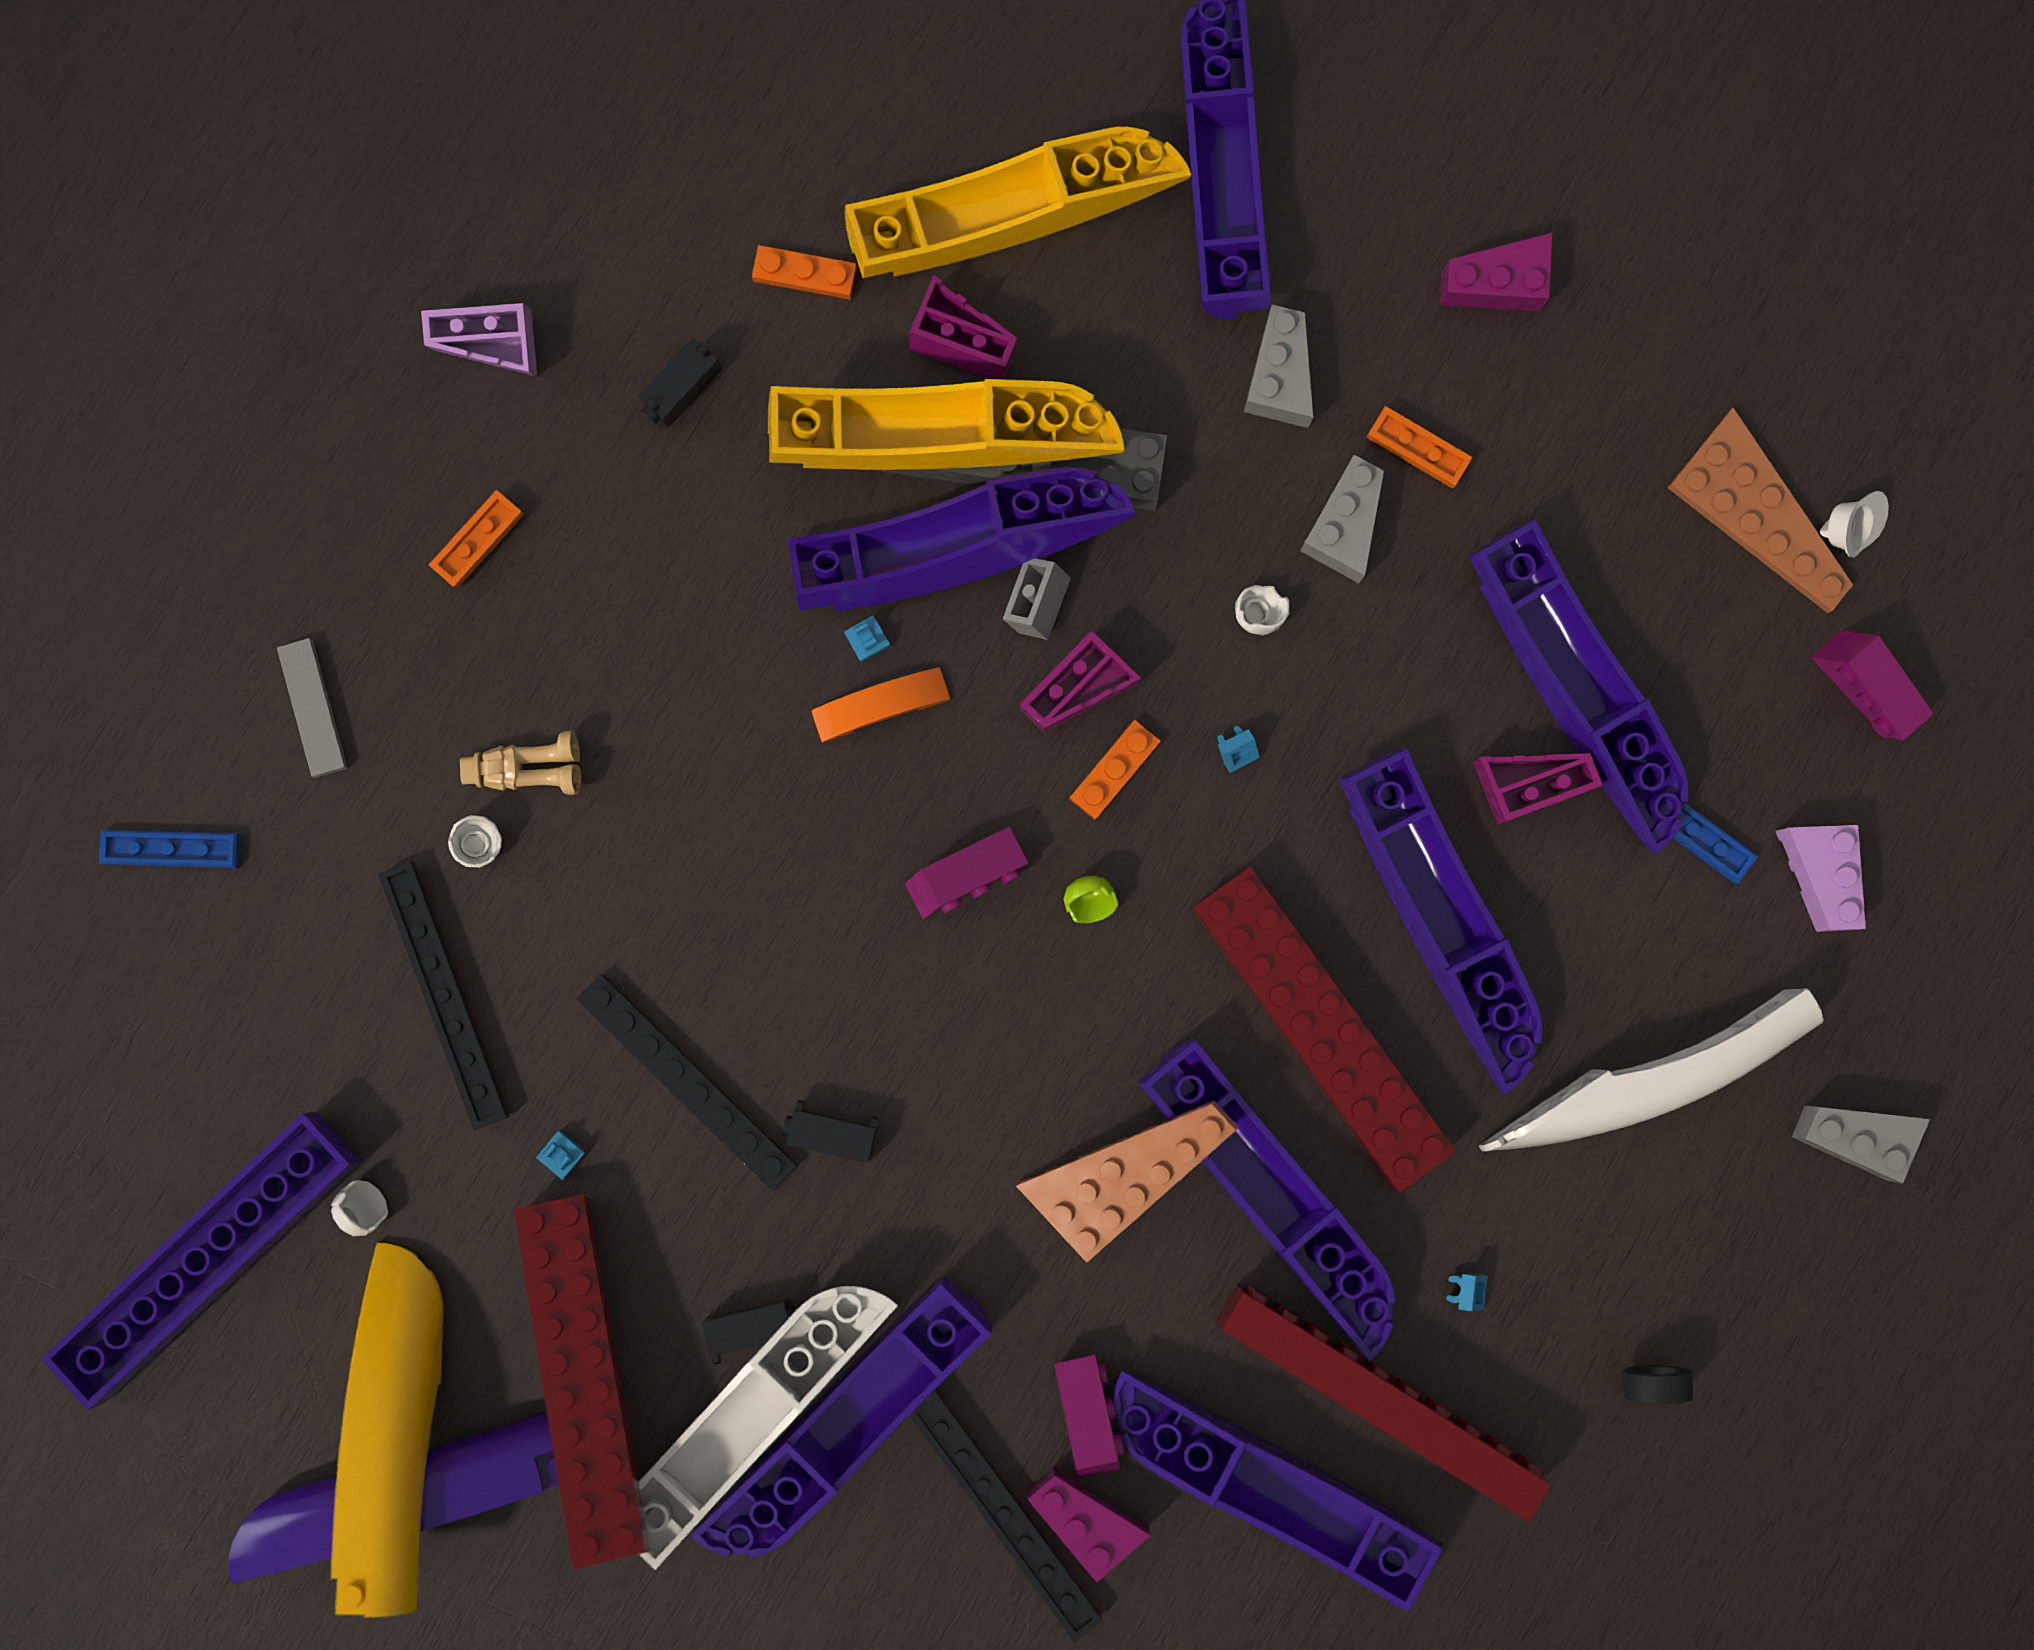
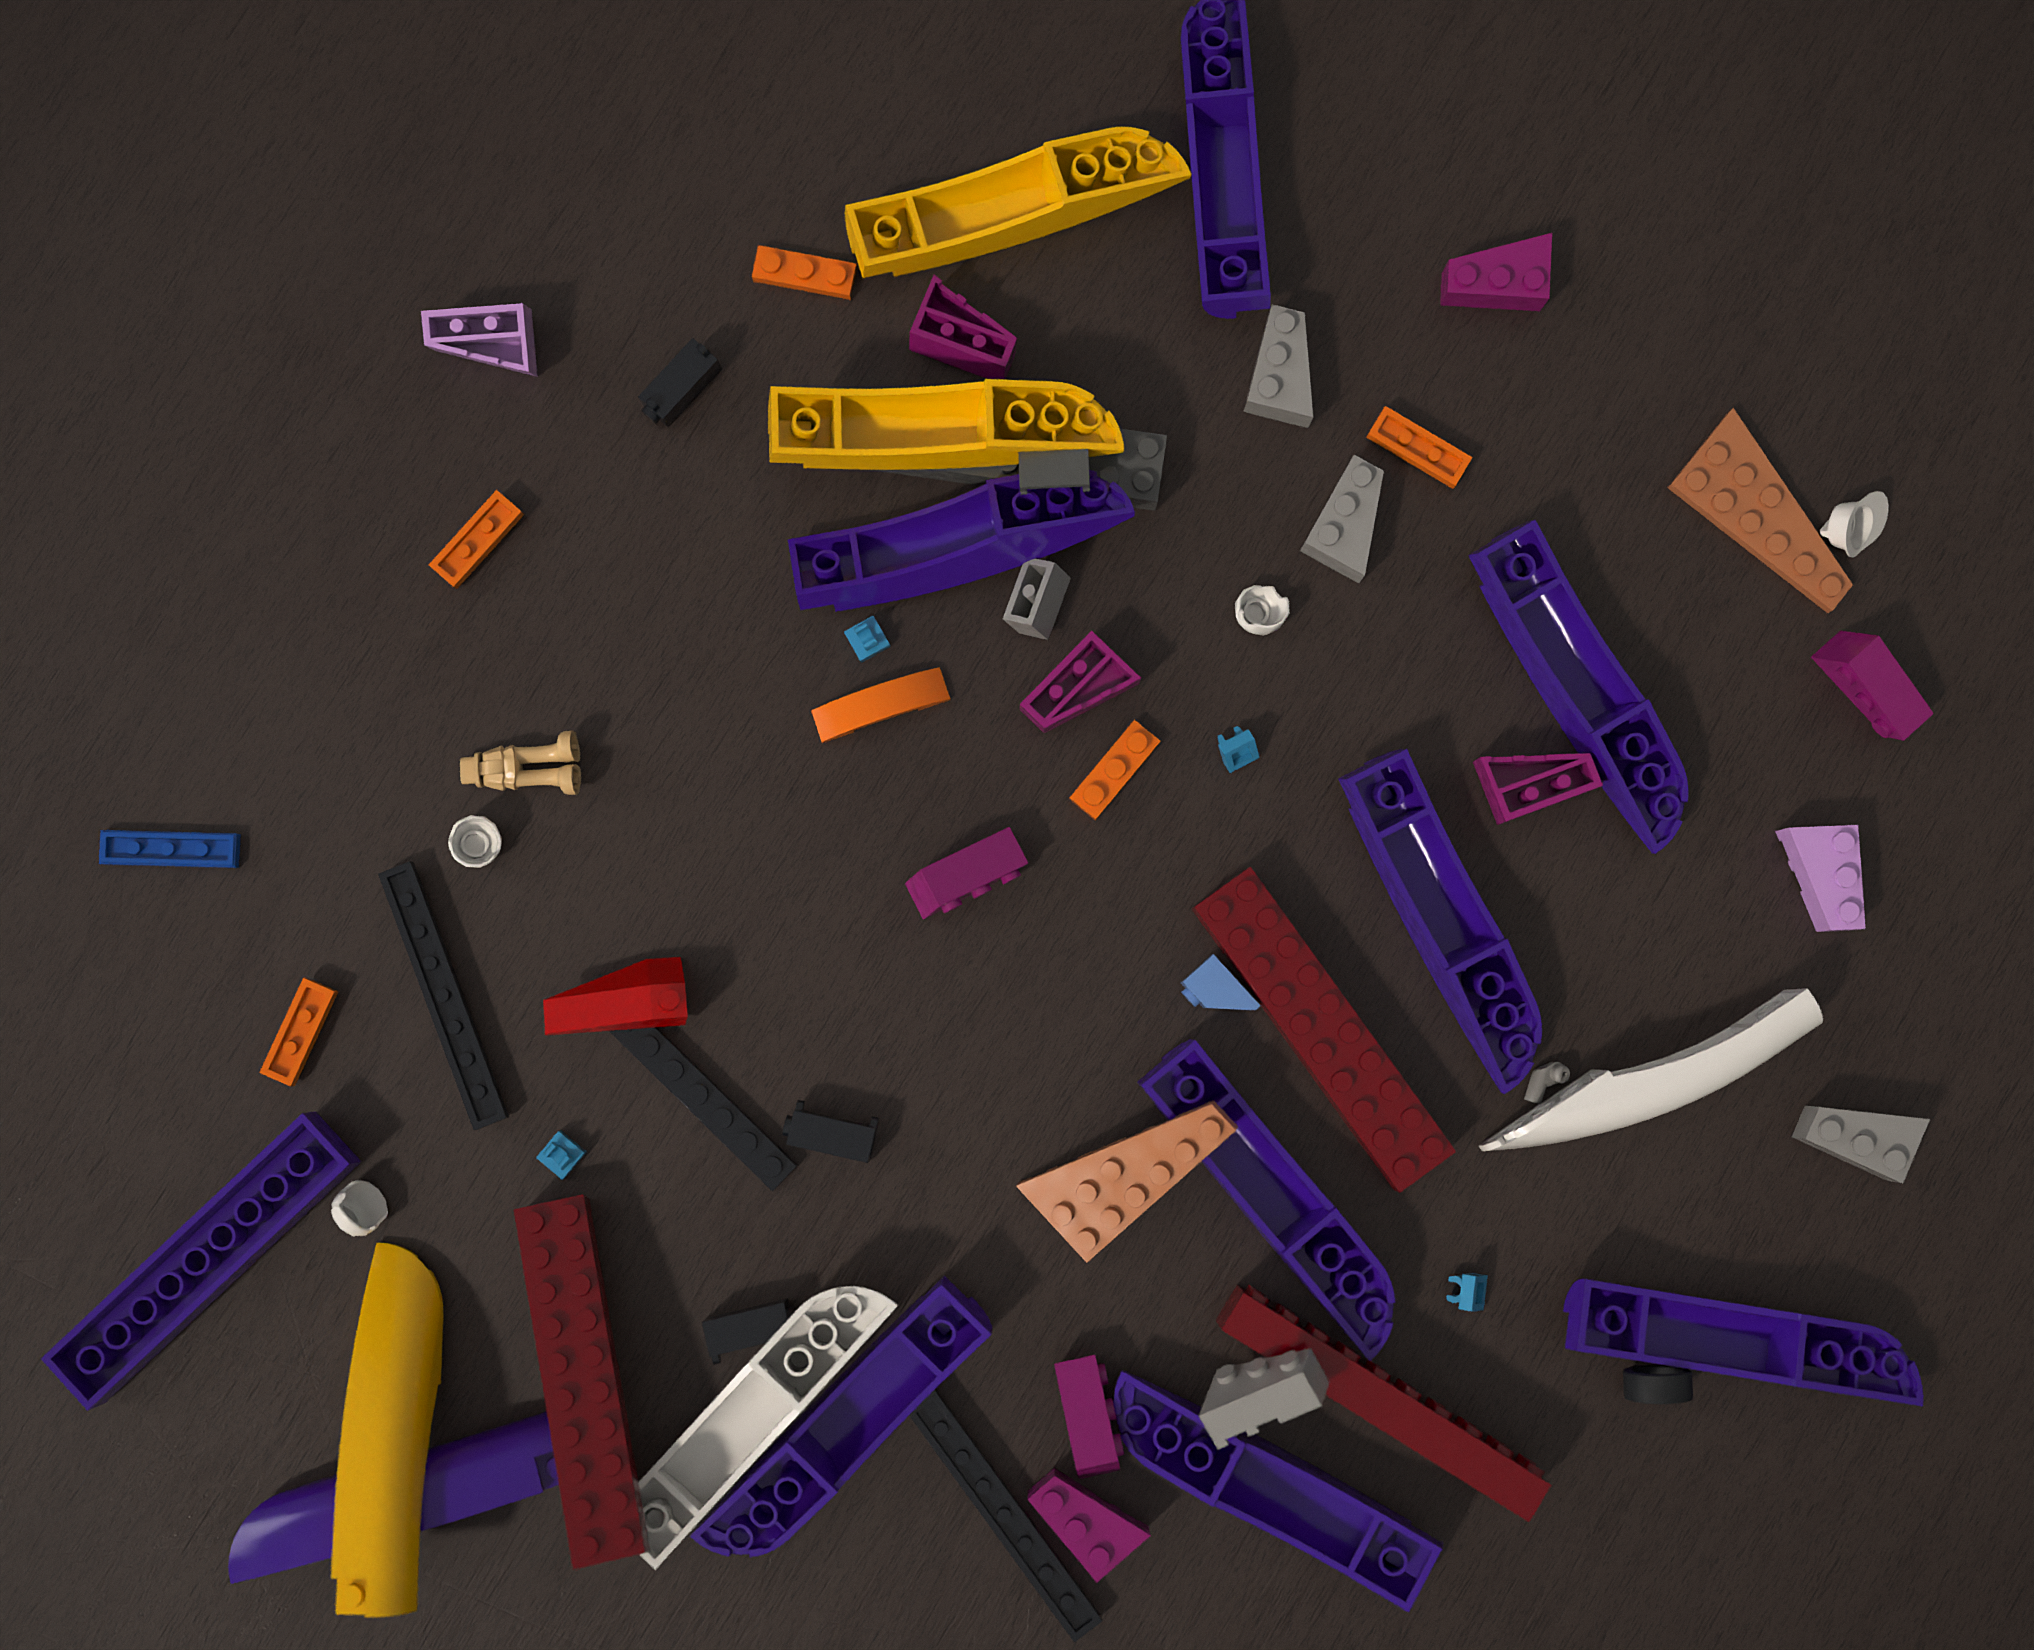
(298, 1032): none -> orange plate
(312, 708): light grey tile -> none
(630, 998): none -> red wedge
(1053, 469): none -> dark grey hinge
(1090, 899): lime hair -> none
(1216, 988): none -> medium blue slope
(1261, 1391): none -> light grey wedge
(1544, 1077): none -> light grey arm
(1714, 845): blue tile -> none
(1739, 1341): none -> dark purple slope

